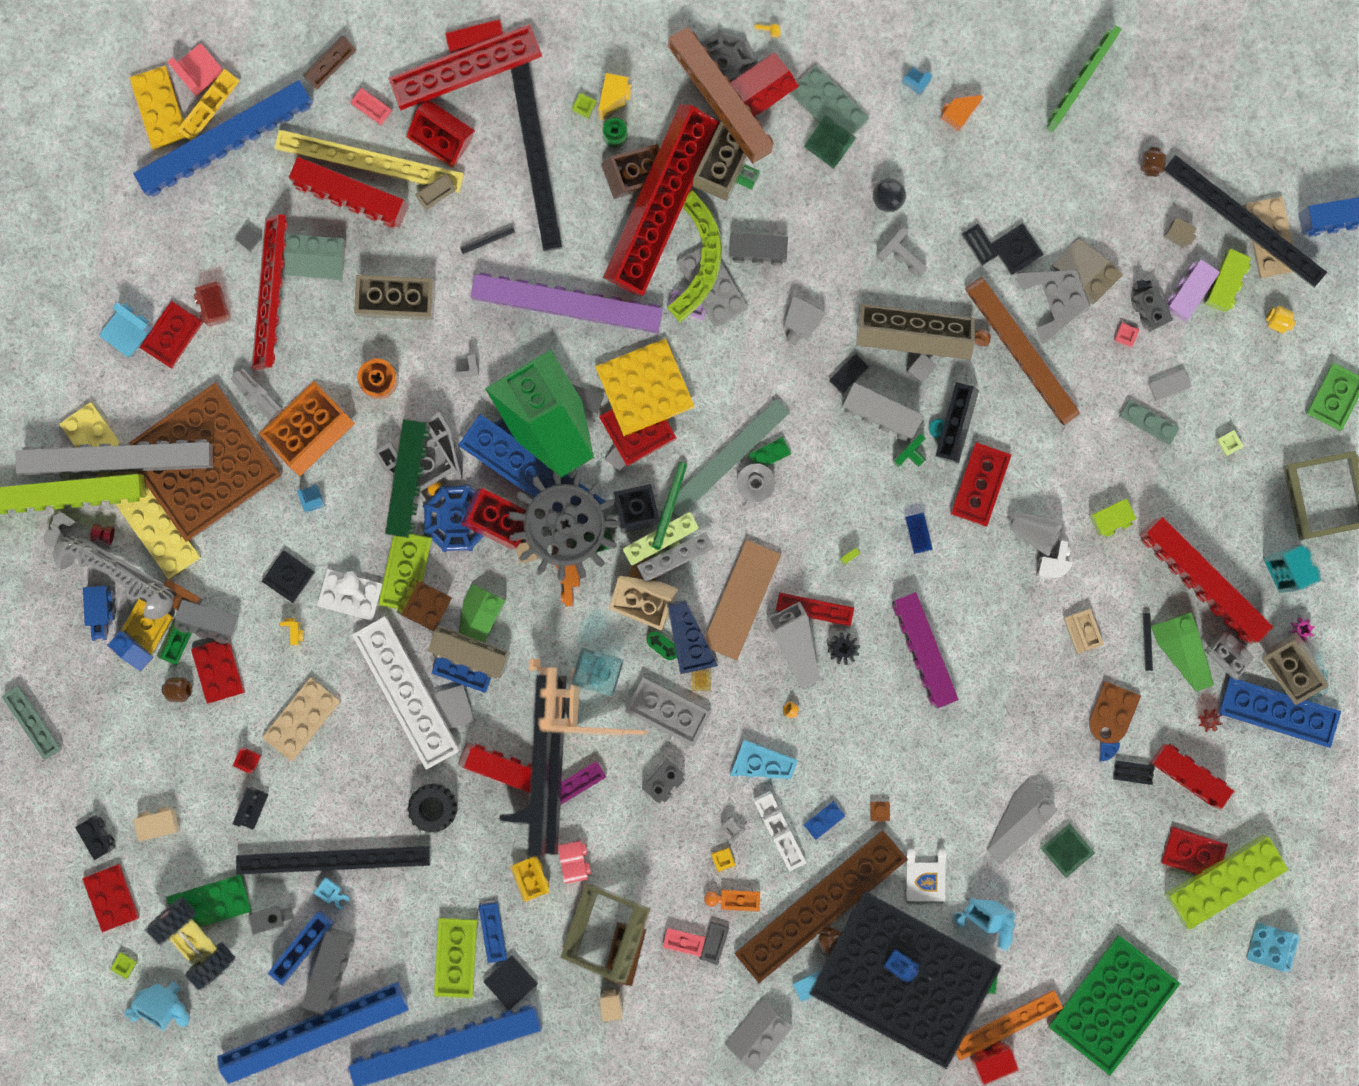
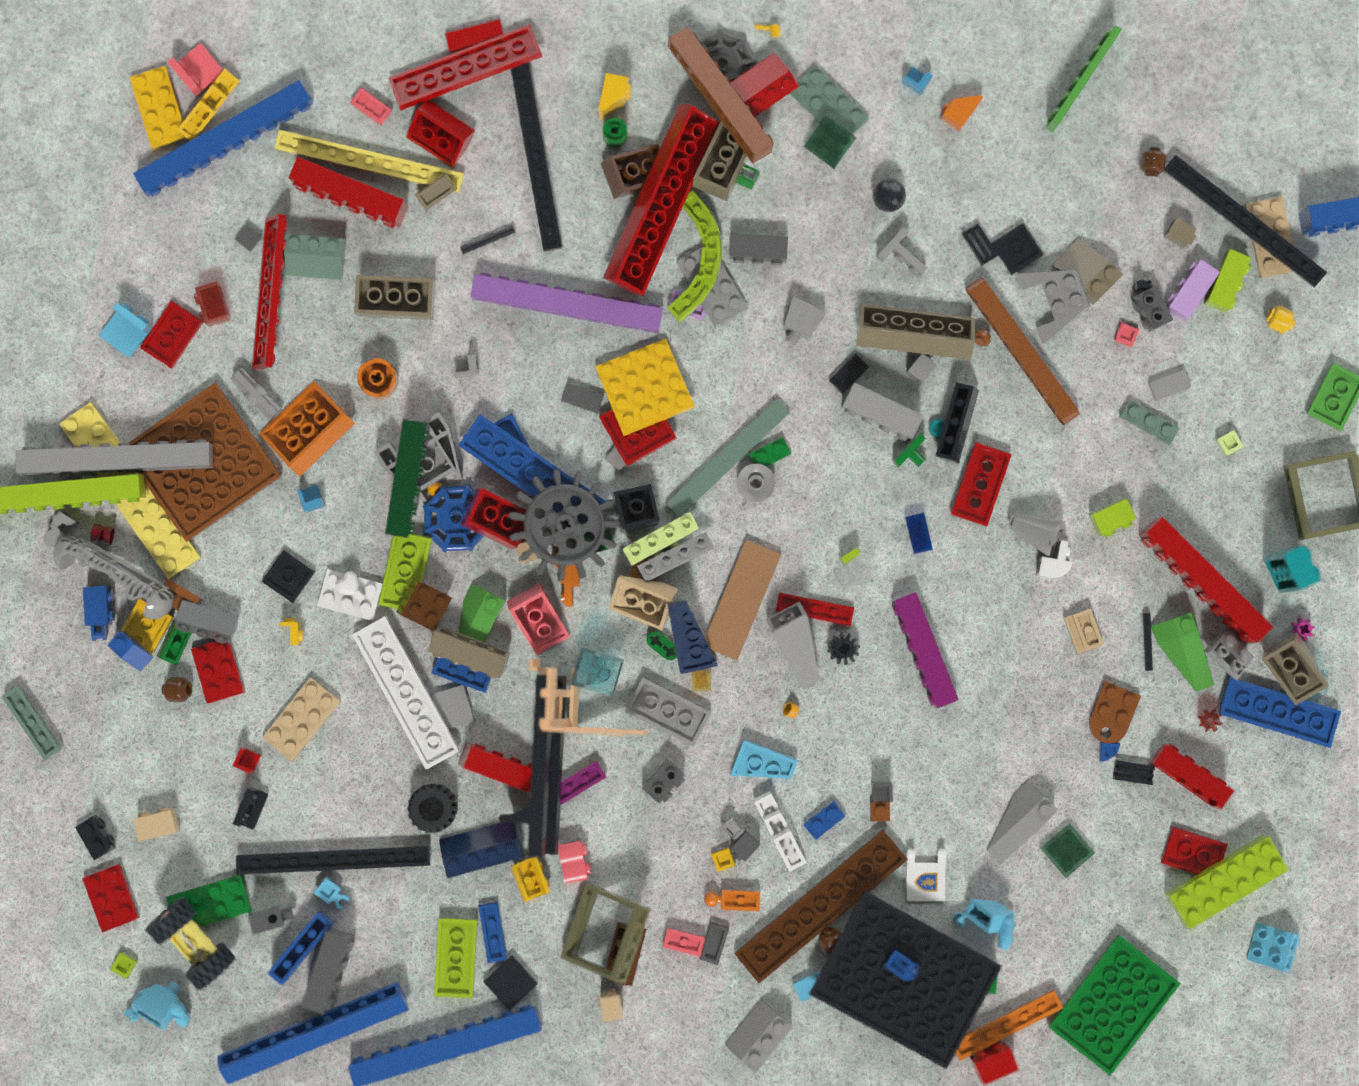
(329, 62): reddish brown plate -> none
(480, 848): none -> dark blue slope
(537, 618): none -> coral slope
(544, 413): green wedge -> none
(584, 105): lime tile -> none
(669, 506): green piece -> none
(744, 846): none -> dark grey brick
(882, 791): none -> dark grey panel

